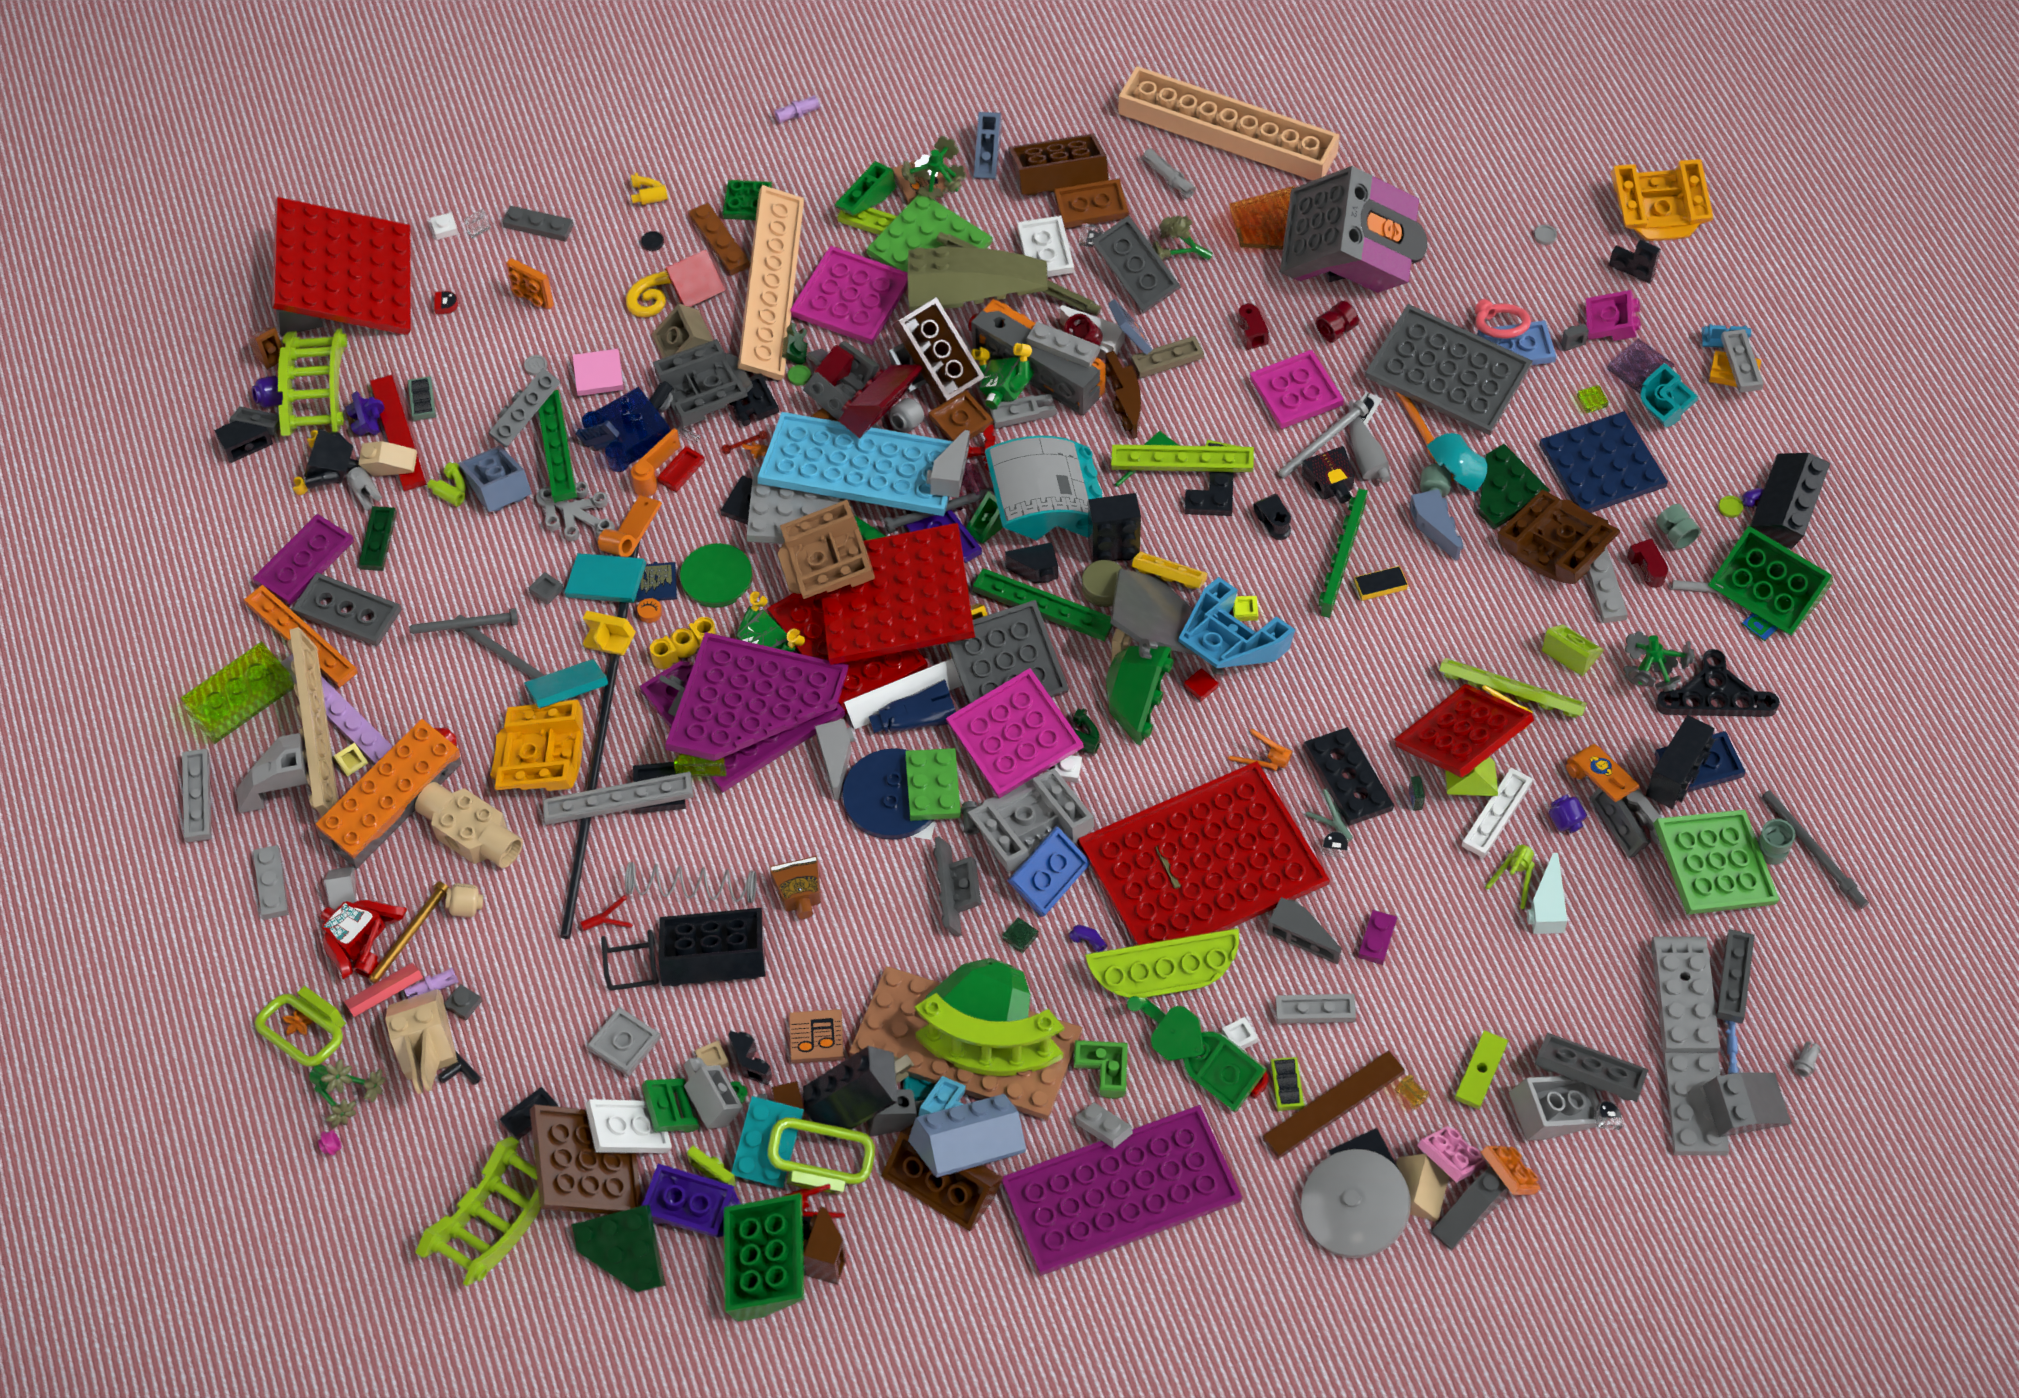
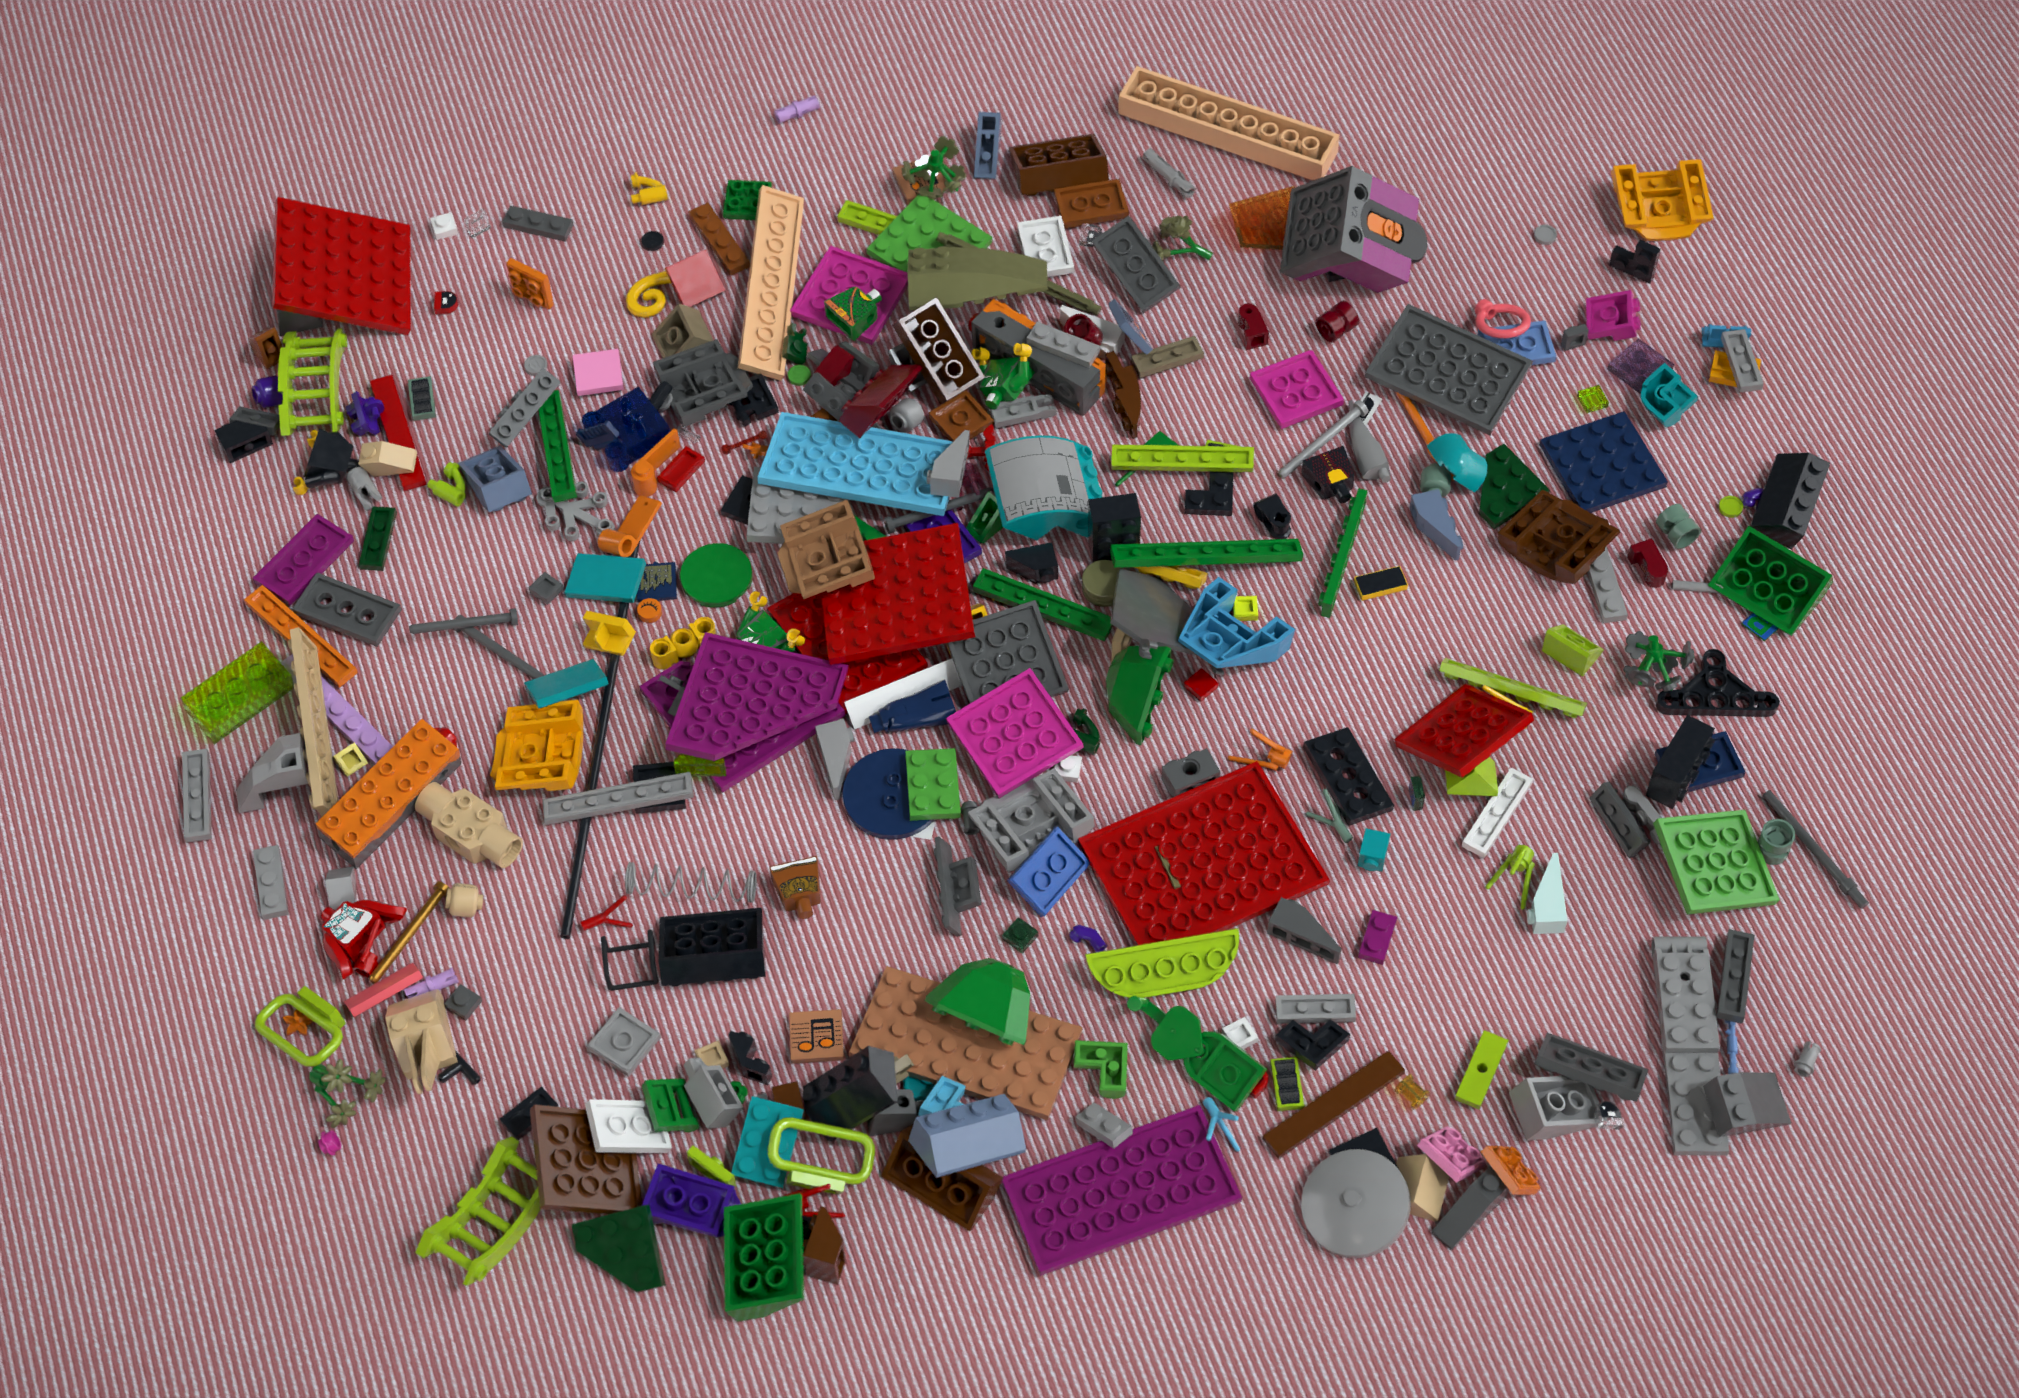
(853, 311): none -> green torso
(868, 190): green slope -> none
(988, 1045): lime fence -> none
(1197, 762): none -> dark grey brick
(1206, 553): none -> green plate
(1216, 1117): none -> medium azure plant
(1316, 1047): none -> black plate
(1335, 845): tile -> none
(1373, 850): none -> teal brick
(1567, 814): dark purple head -> none
(1602, 771): orange door -> none

